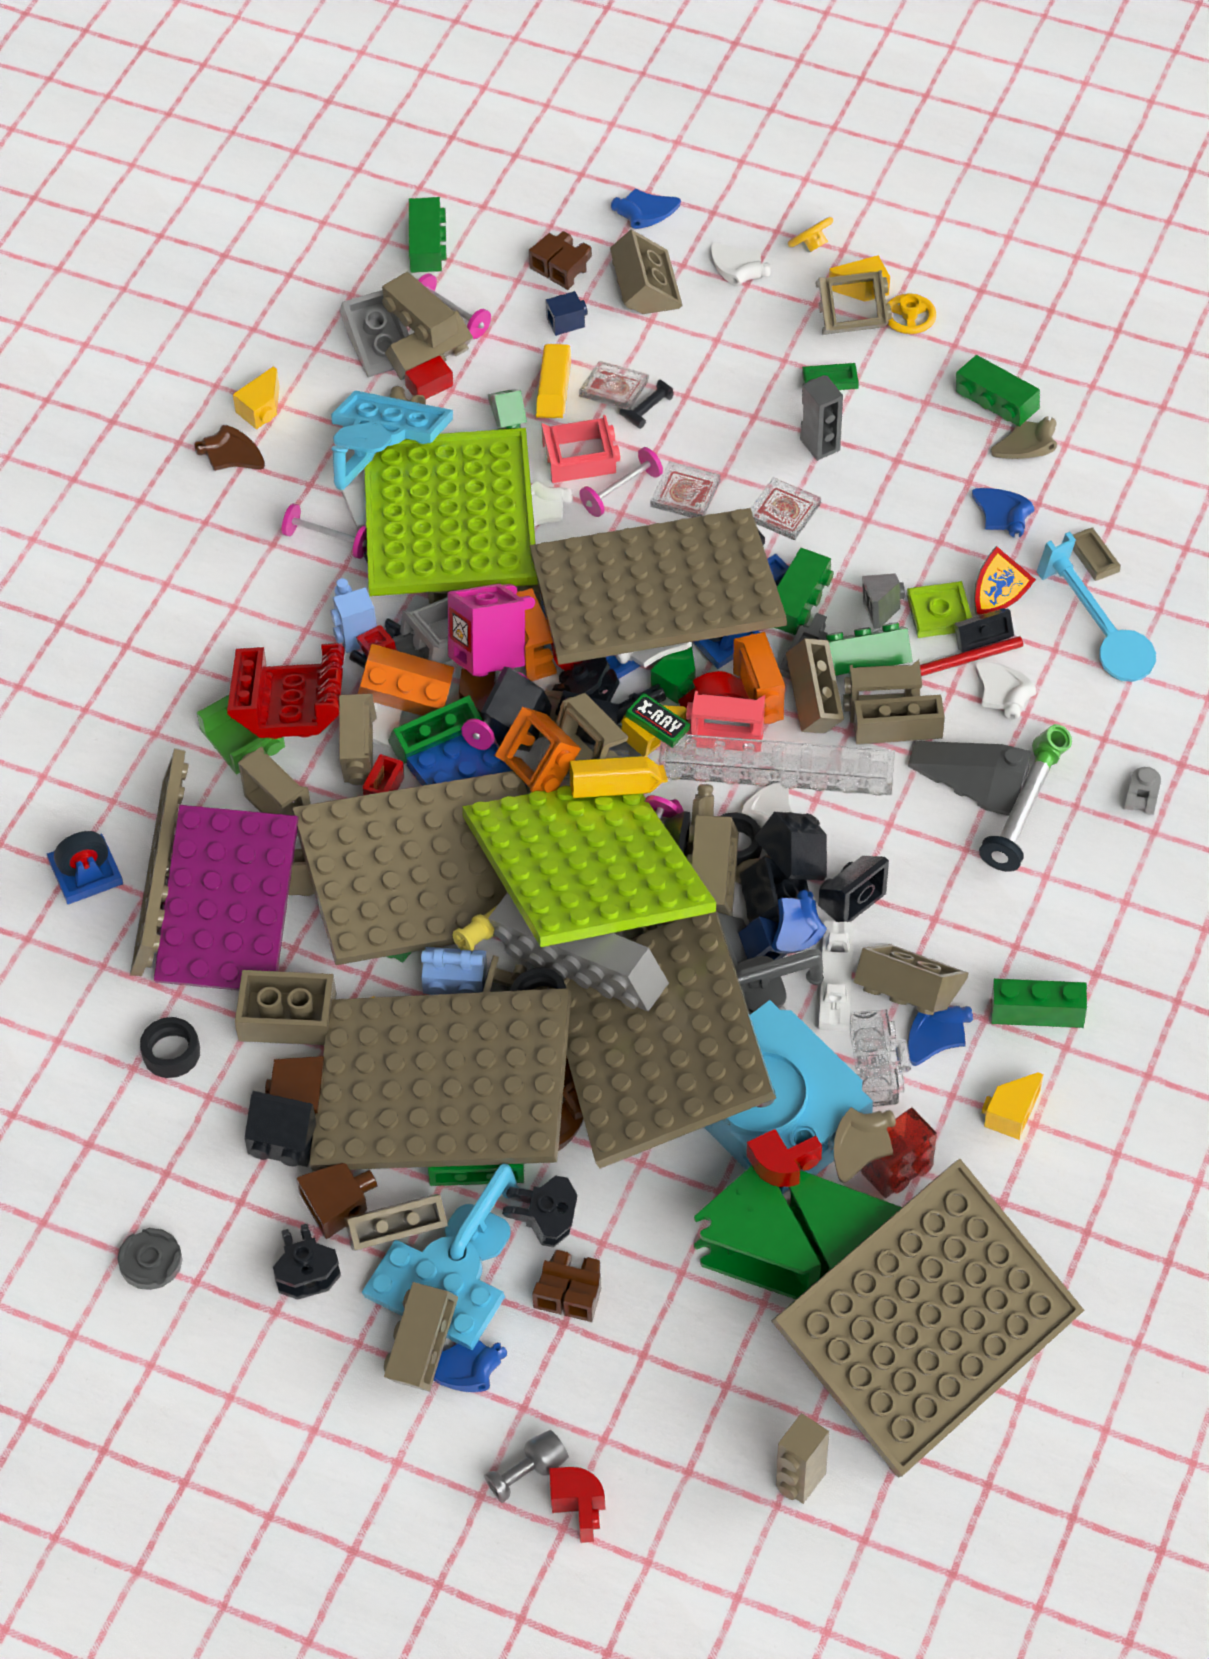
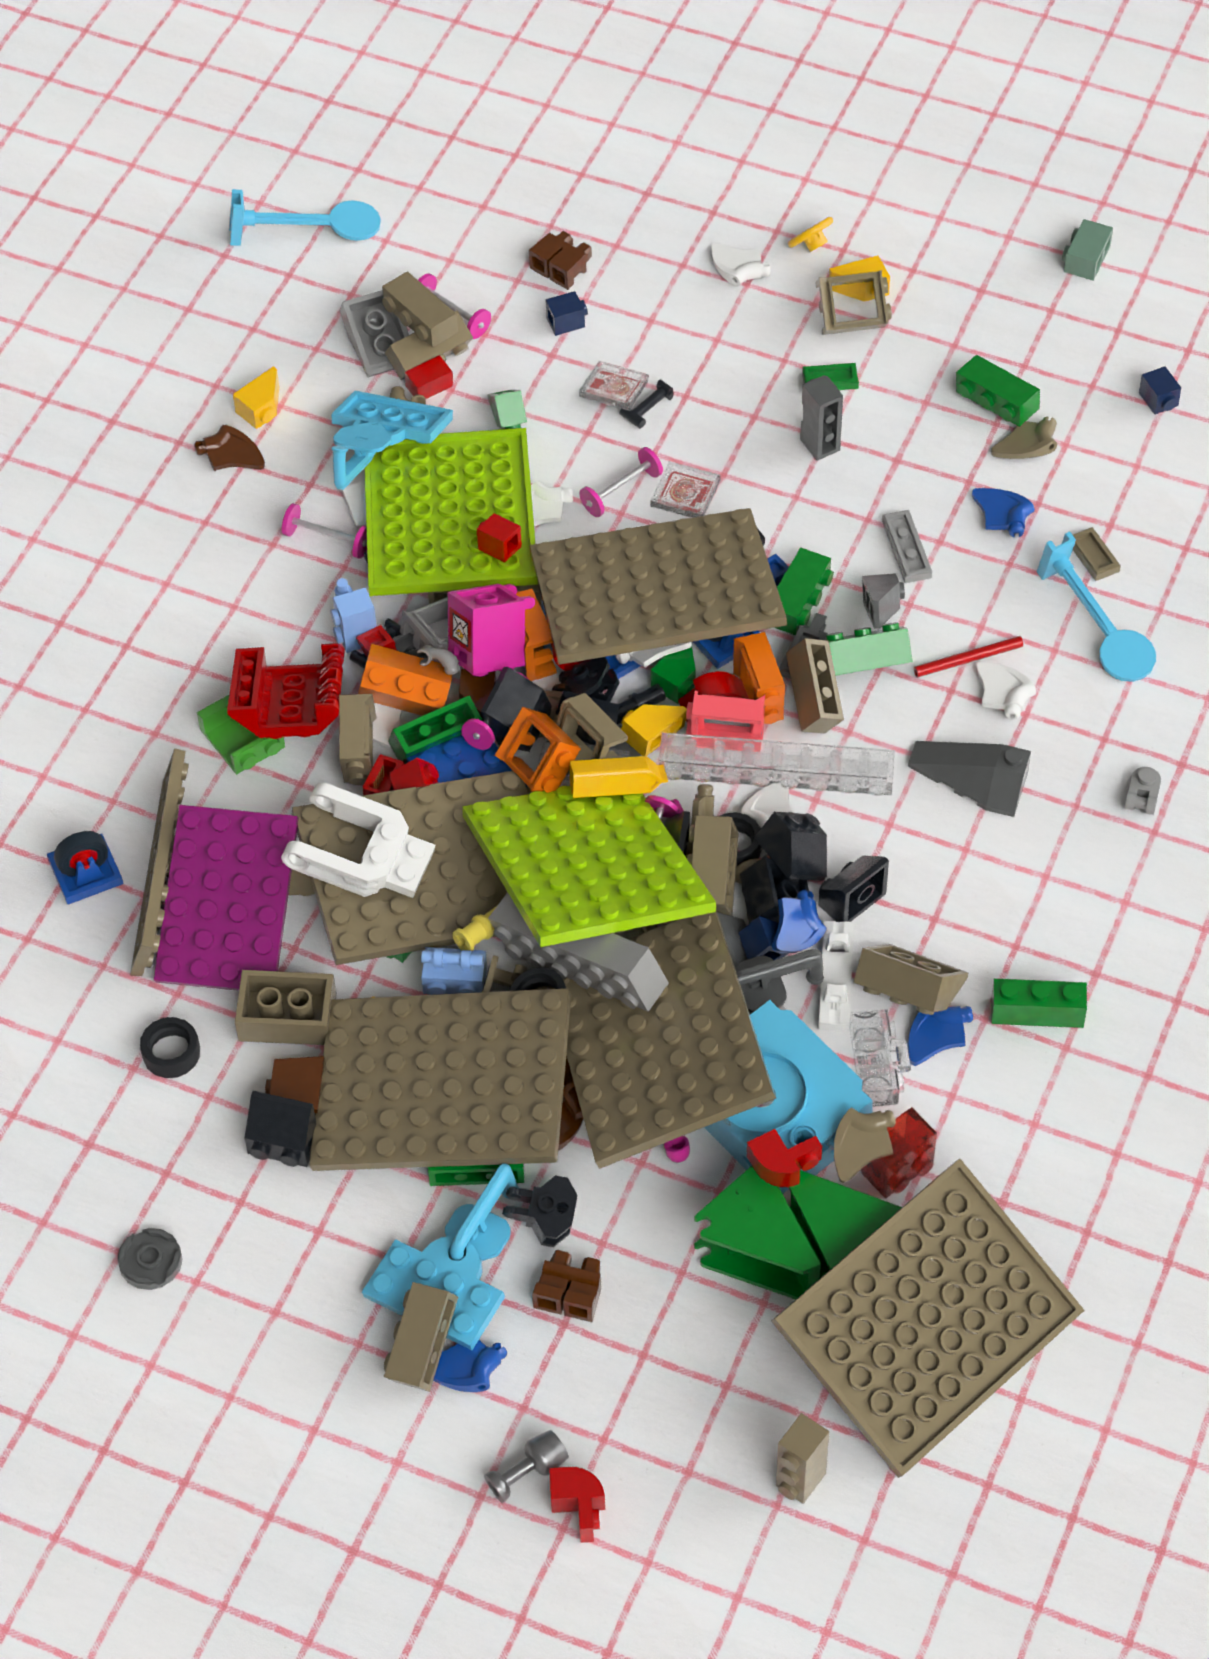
(269, 785): dark tan window -> none
(303, 1264): black hinge -> none
(334, 1195): reddish brown torso -> none
(348, 219): none -> medium azure piece
(389, 861): none -> white plate
(396, 1222): dark tan brick -> none
(414, 774): none -> red brick
(426, 234): green brick -> none
(446, 658): none -> light grey arm
(499, 537): none -> red brick
(553, 381): yellow piece -> none
(584, 465): coral window -> none
(645, 209): blue arm -> none
(645, 274): dark tan slope -> none
(658, 720): tile -> none
(677, 1149): none -> dark pink hinge
(784, 508): clear tile -> none
(880, 678): dark tan window -> none
(898, 719): dark tan brick -> none
(907, 546): none -> light grey tile
(910, 307): yellow piece -> none
(938, 608): lime tile -> none
(984, 629): black plate -> none
(1000, 583): shield -> none
(1002, 851): piece -> none
(1012, 1105): yellow slope -> none
(1087, 249): none -> sand green brick
(1160, 390): none -> dark blue brick

